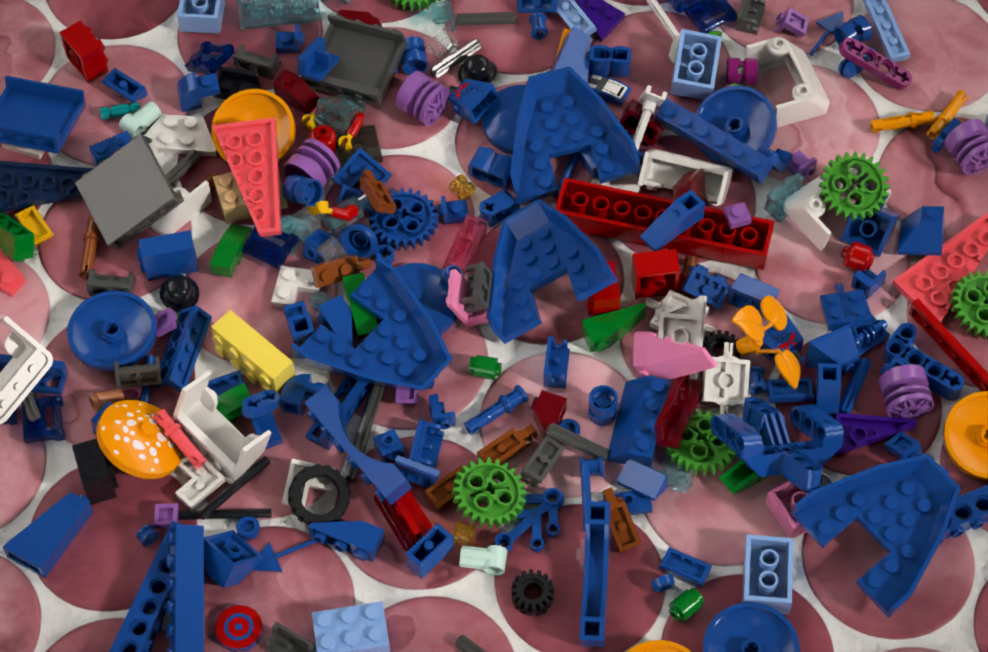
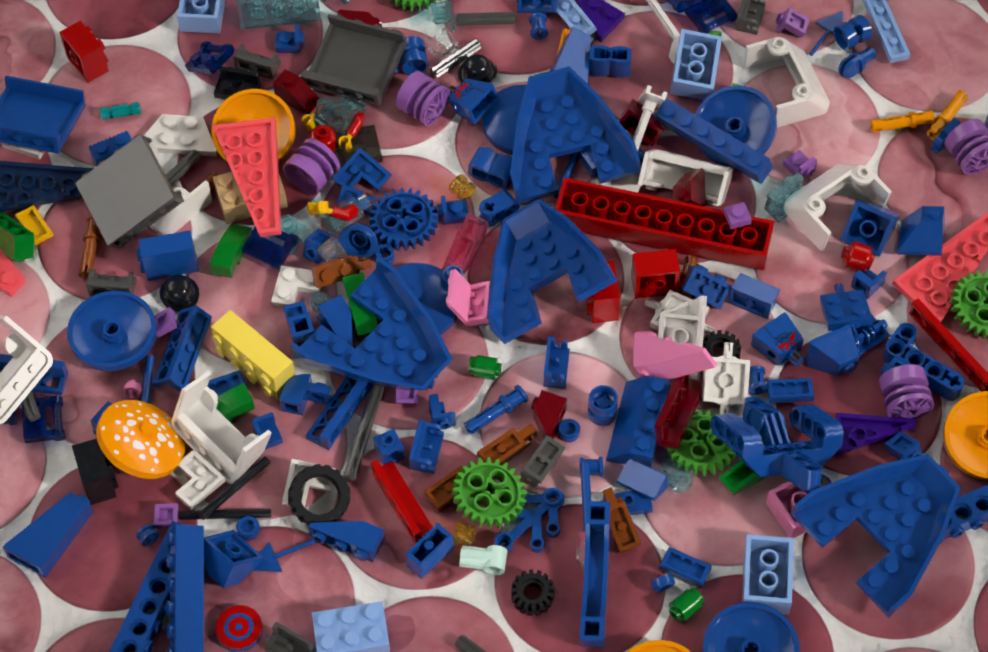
(100, 398): nougat cone -> none
(125, 86): blue slope -> none
(138, 375): dark grey hinge -> none
(139, 121): light aqua piece -> none
(174, 431): coral pin -> none
(193, 88): blue brick -> none
(260, 404): blue beam -> none
(302, 190): blue wheel -> none
(315, 61): blue panel -> none
(377, 193): dark orange hinge -> none
(386, 478): blue arch -> none
(395, 523): dark red axle -> none
(416, 472): blue plate -> none
(478, 288): dark grey hinge -> none
(577, 441): dark grey axle -> none
(606, 329): green slope -> none
(611, 89): slope -> none
(674, 220): blue slope -> none
(749, 71): magenta wheel -> none
(750, 322): light orange plant -> none
(778, 158): blue bracket -> none
(828, 387): blue slope -> none
(840, 172): bright green gear -> none
(854, 386): blue axle -> none
(874, 66): magenta beam -> none

